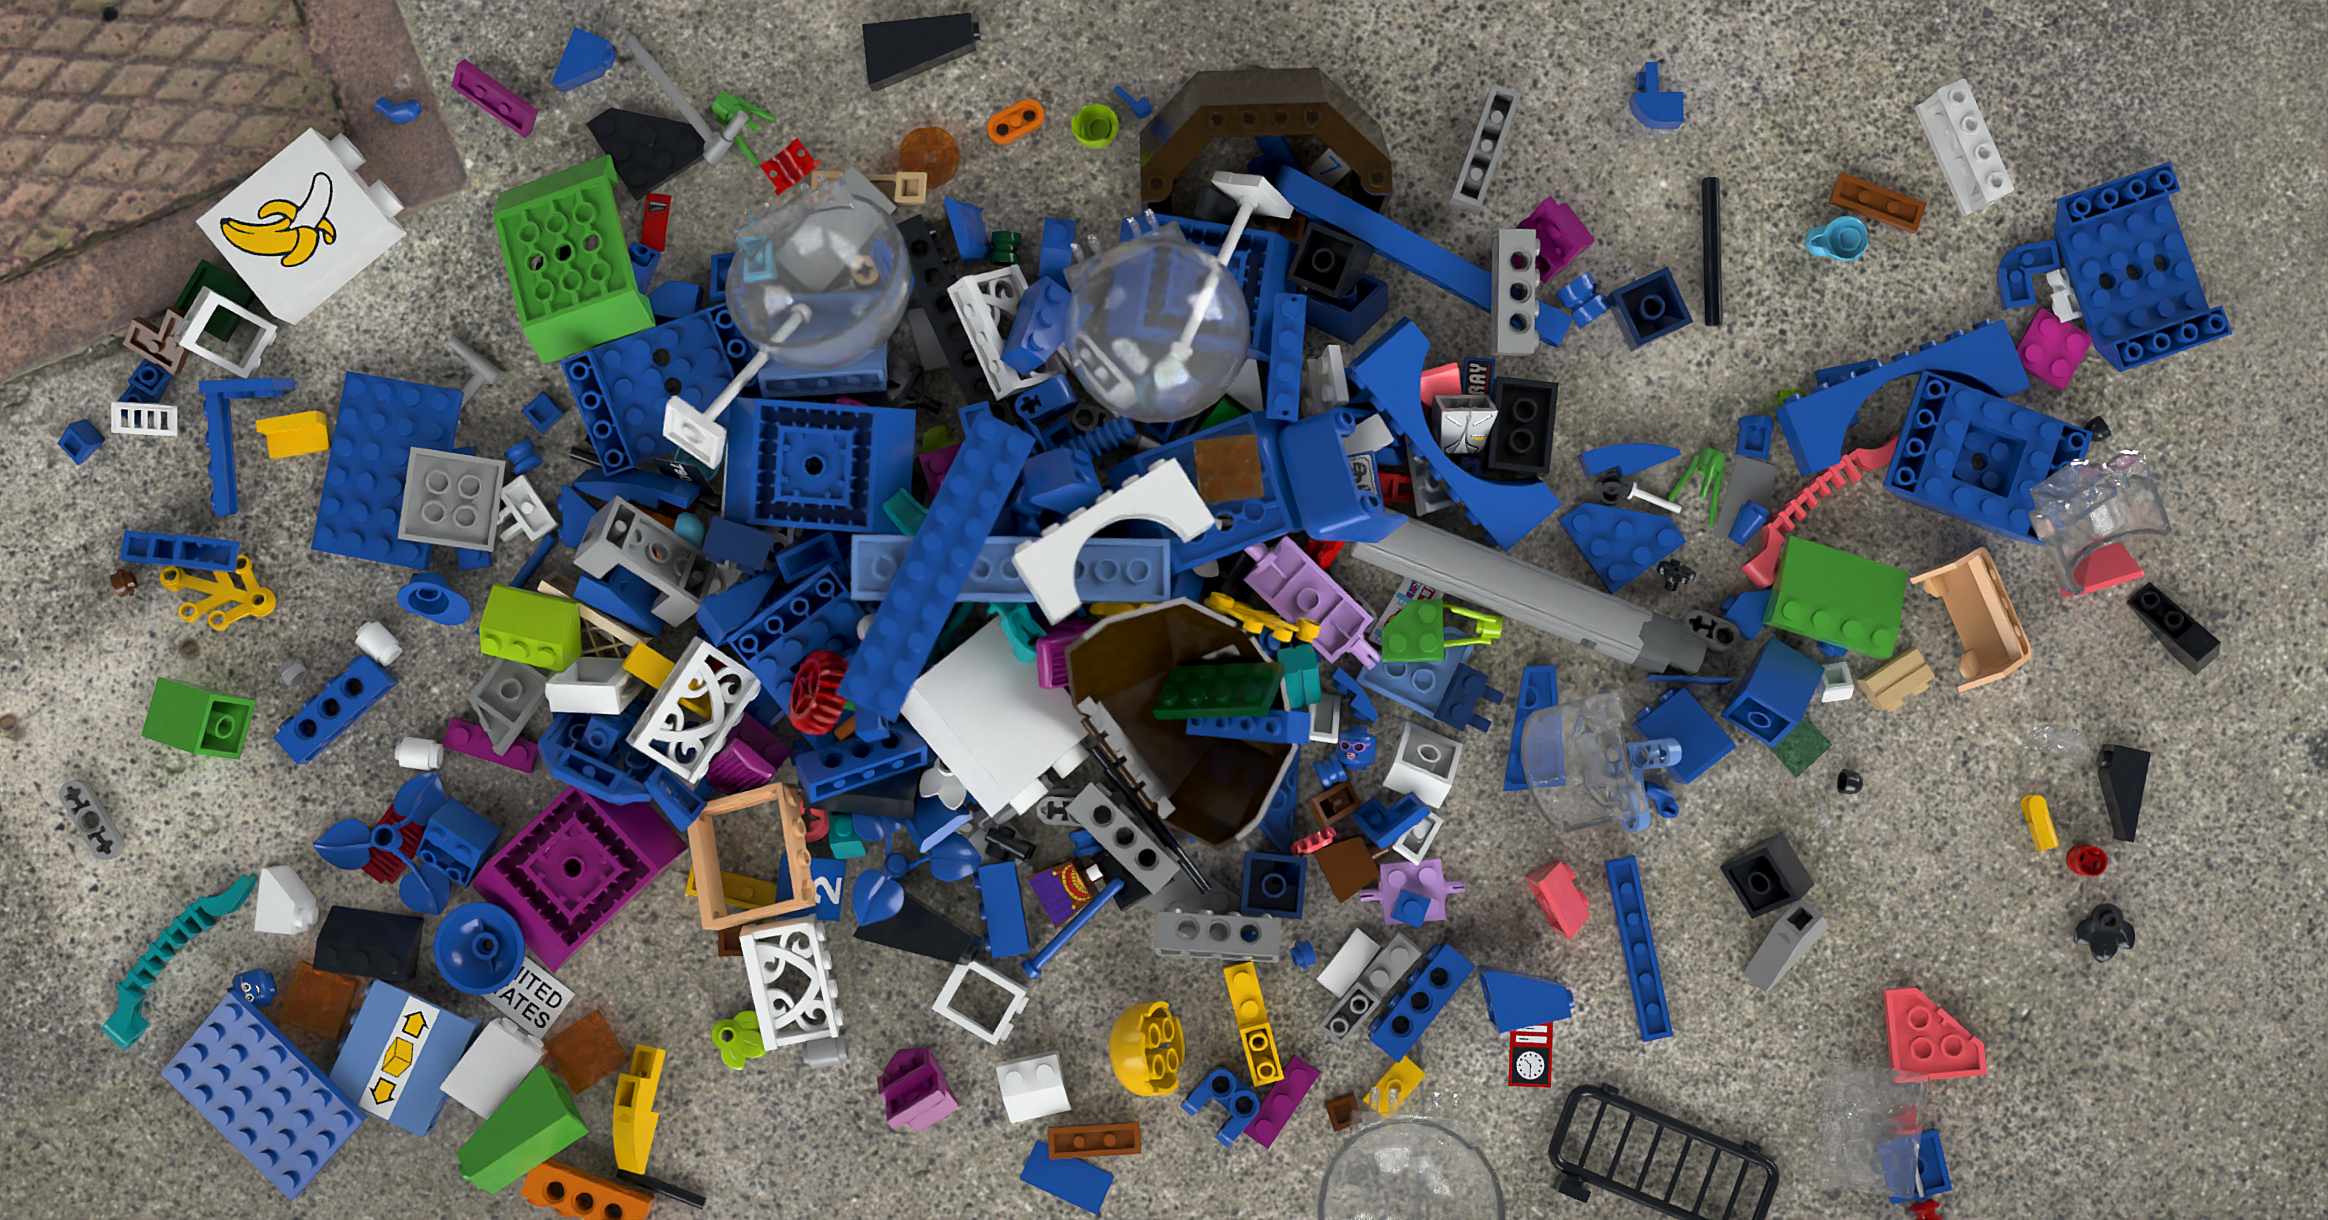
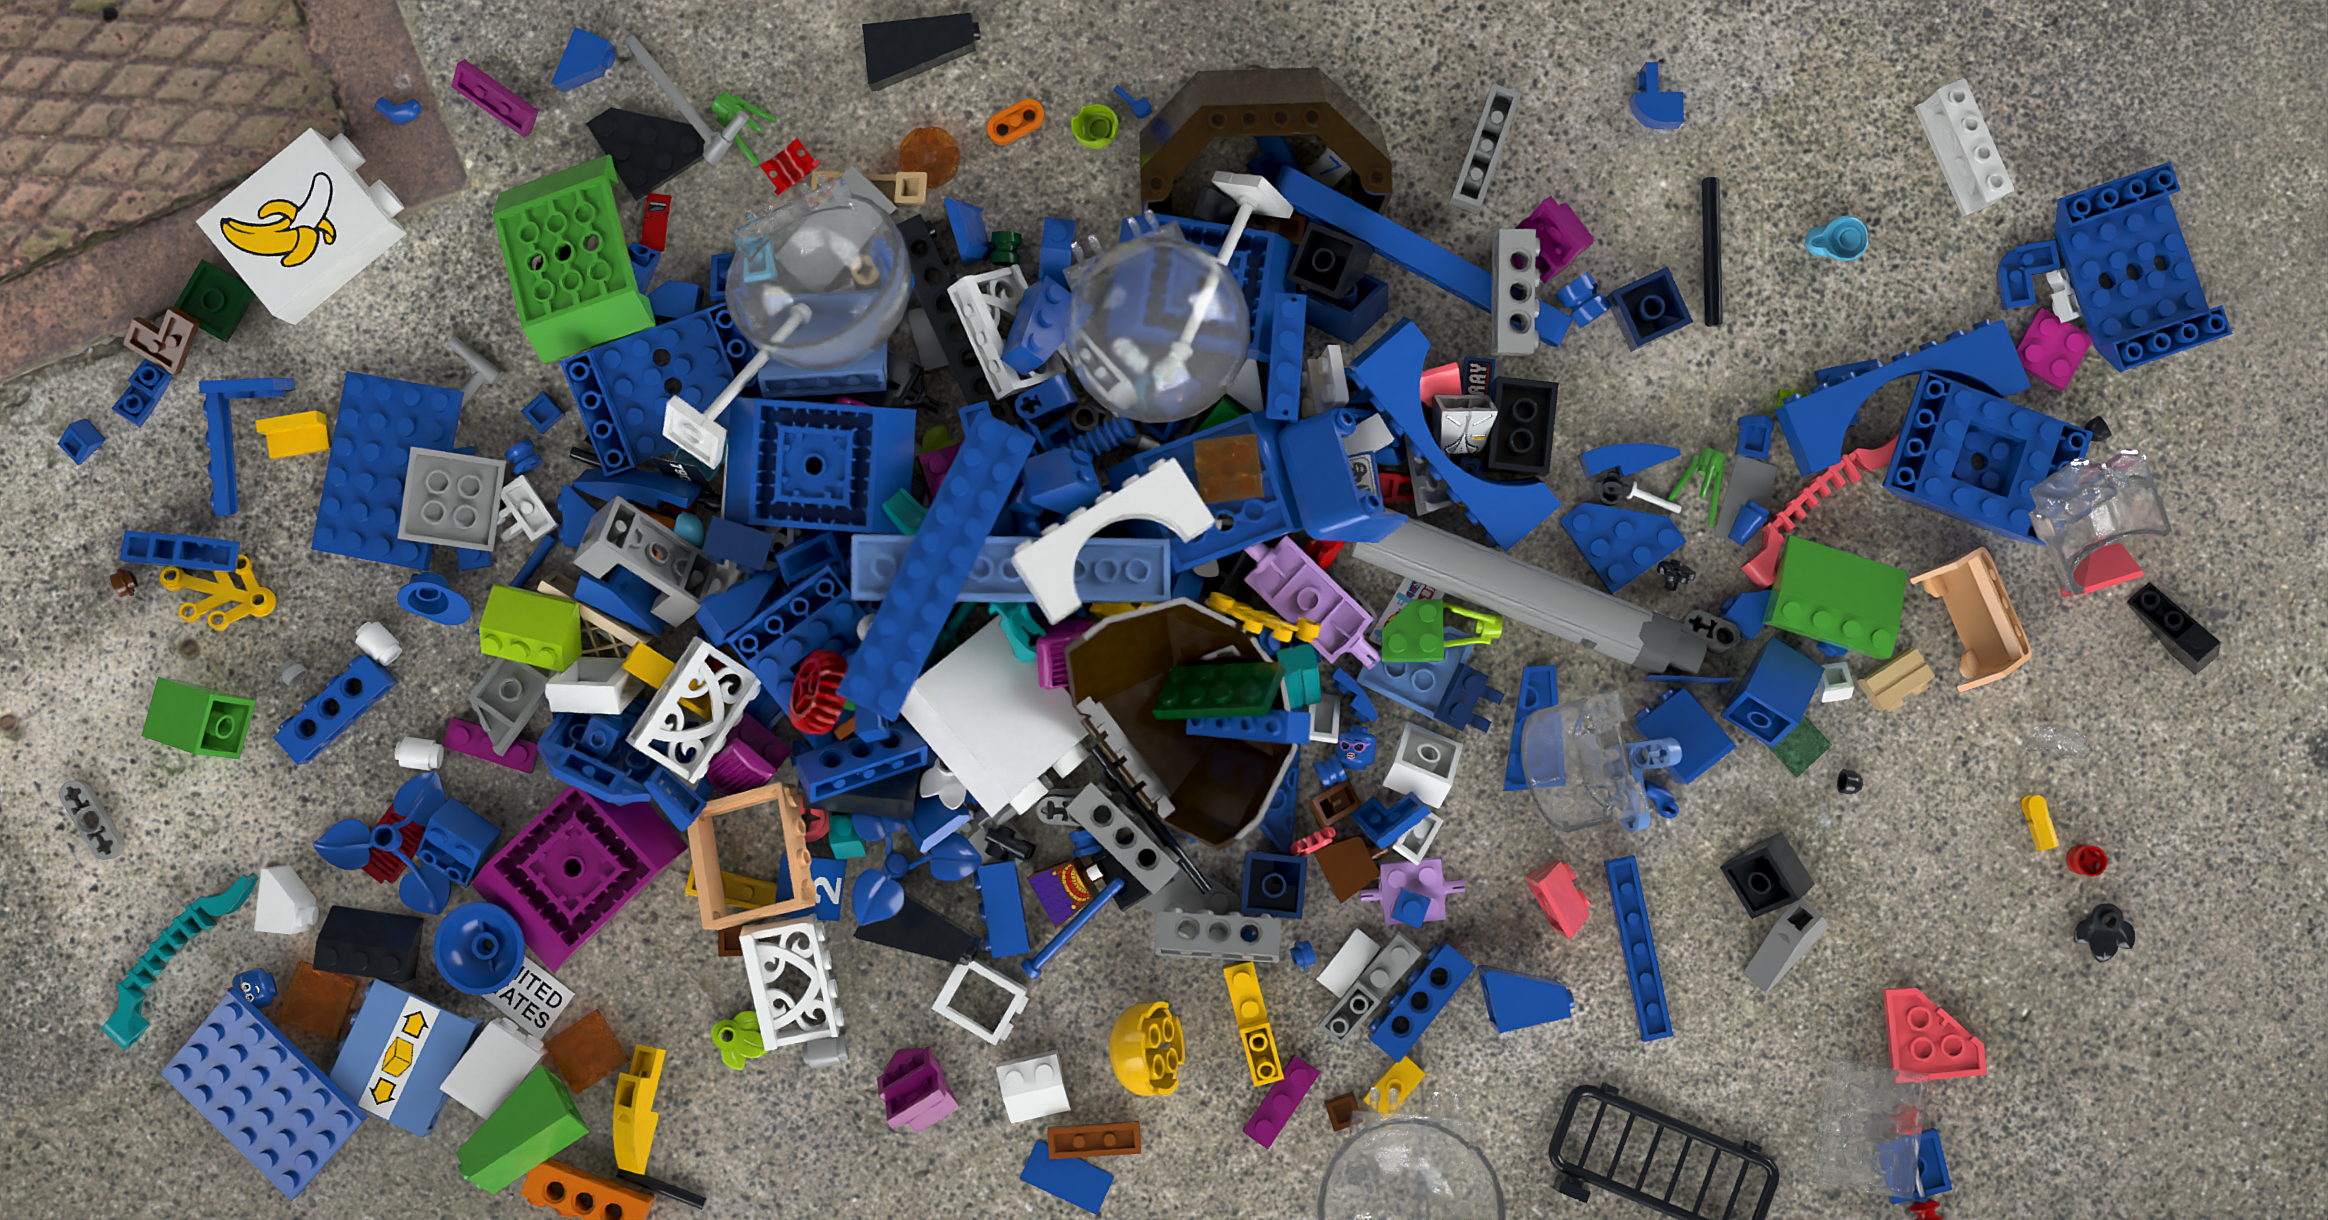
(170, 408): white slope -> none
(198, 317): white window -> none
(1227, 1097): blue piece -> none
(1531, 1056): sticker -> none
(1877, 203): dark orange plate -> none
(2122, 781): black slope -> none

